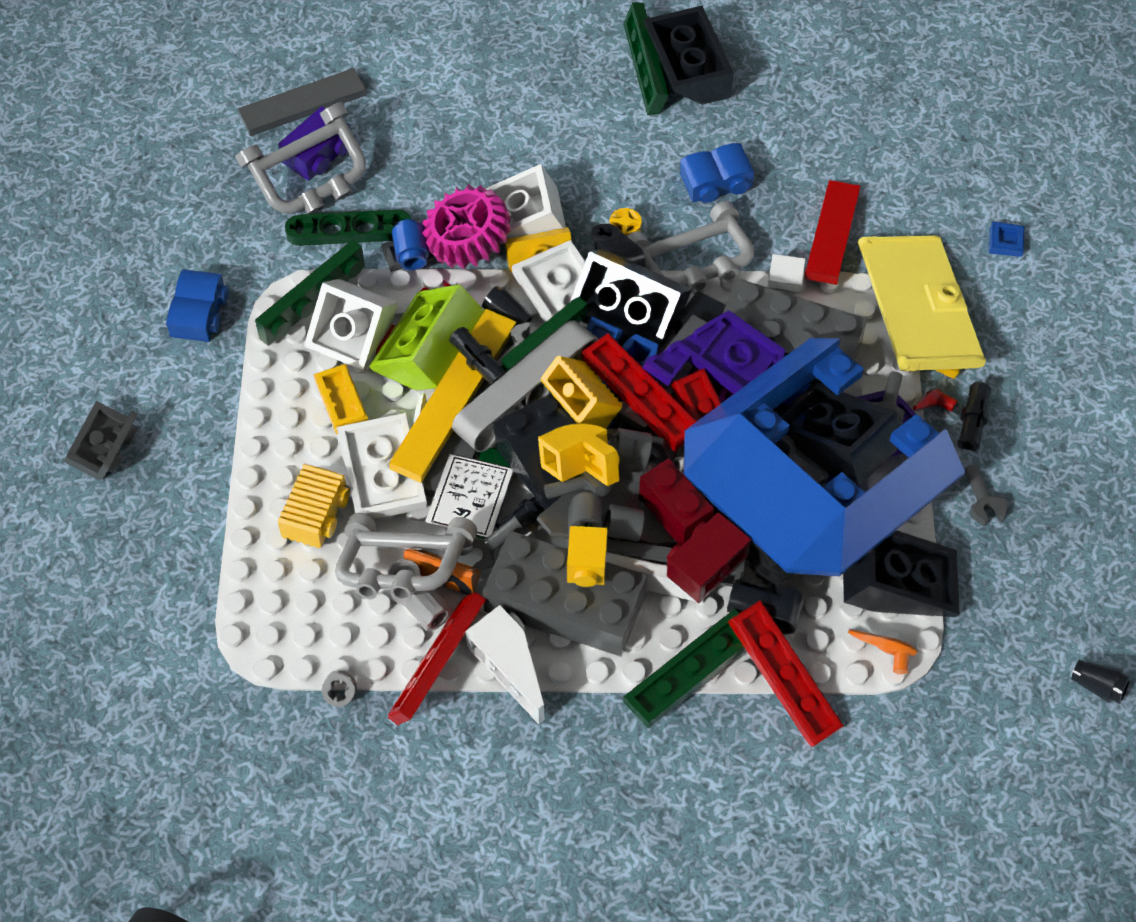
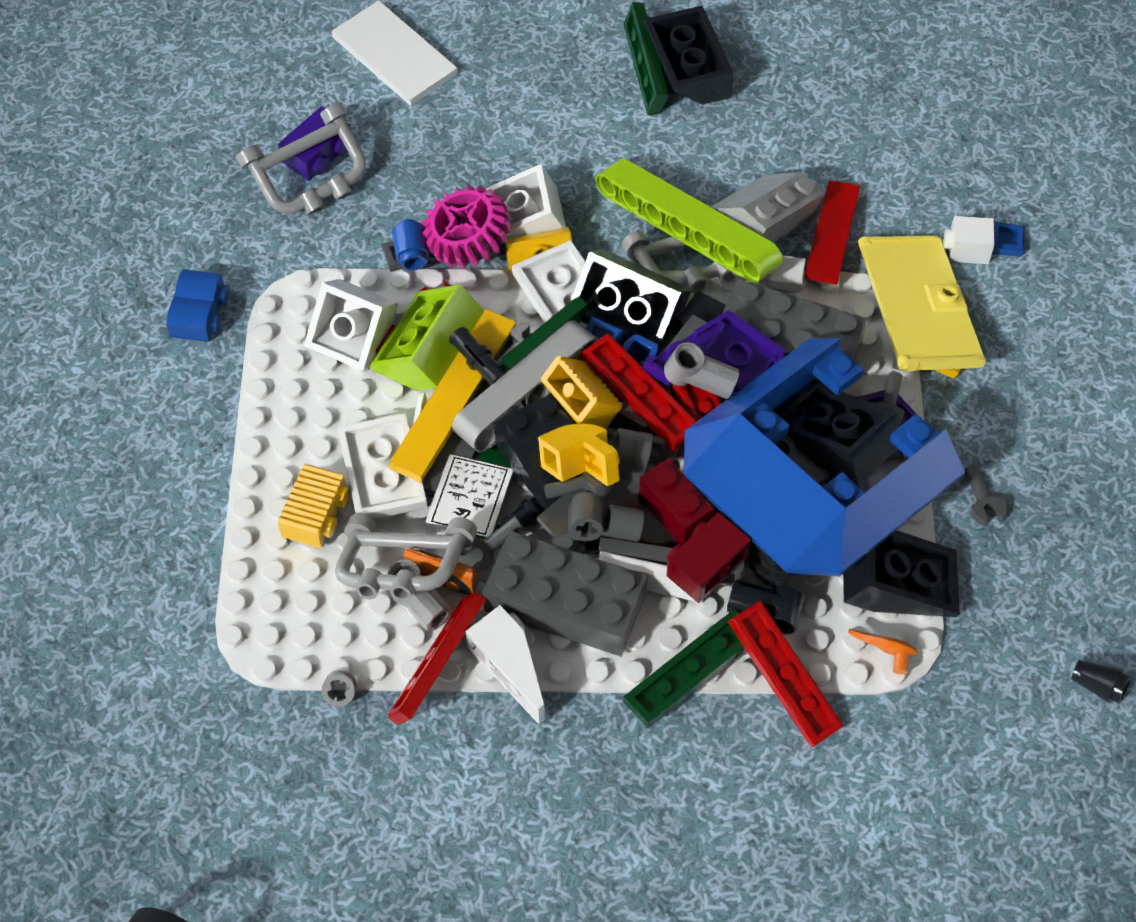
(99, 441): dark grey bracket -> none
(301, 101): dark grey tile -> none
(302, 299): dark green plate -> none
(340, 396): yellow plate -> none
(348, 222): dark green beam -> none
(394, 52): none -> white tile
(505, 304): black cone -> none
(586, 556): yellow brick -> none
(613, 240): black piece -> none
(626, 219): yellow wheel -> none
(689, 220): none -> lime beam
(702, 371): none -> light grey piece
(716, 173): blue brick -> none
(773, 204): none -> light grey slope
(933, 398): red bar -> none
(970, 240): none -> white brick
(974, 416): black pin -> none

